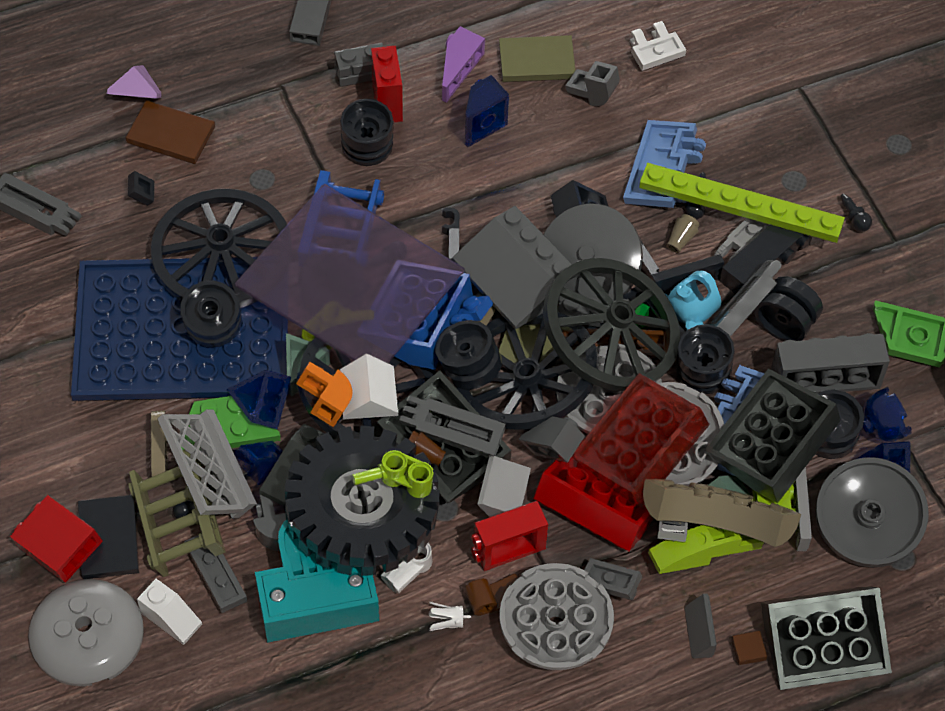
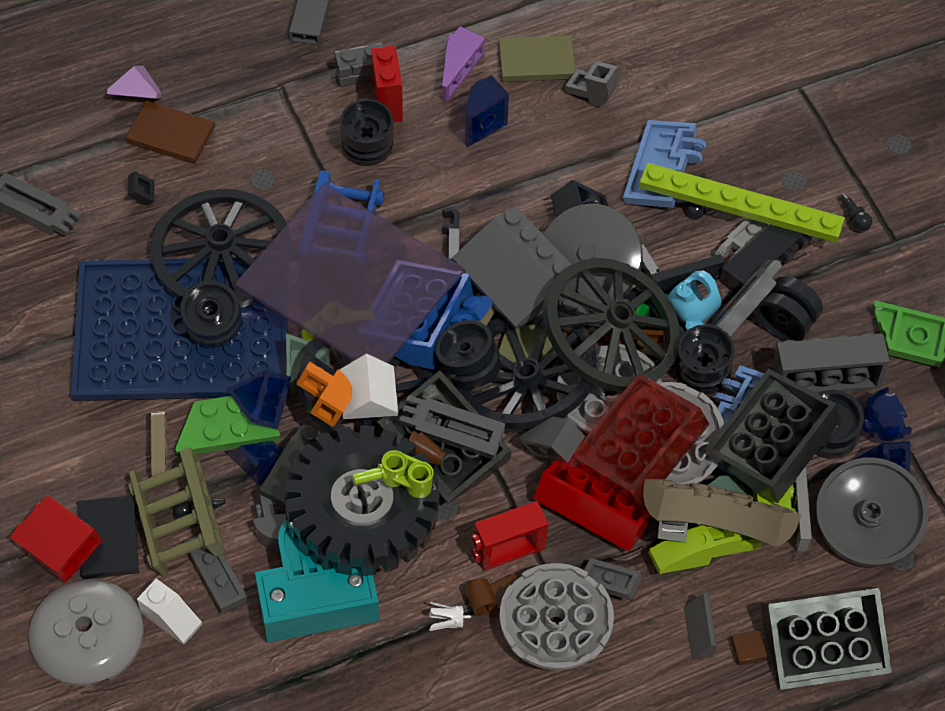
(217, 458): light grey fence -> none
(407, 572): white piece -> none
(503, 486): light grey slope -> none
(660, 50): white plate -> none
(683, 231): dark tan cone -> none

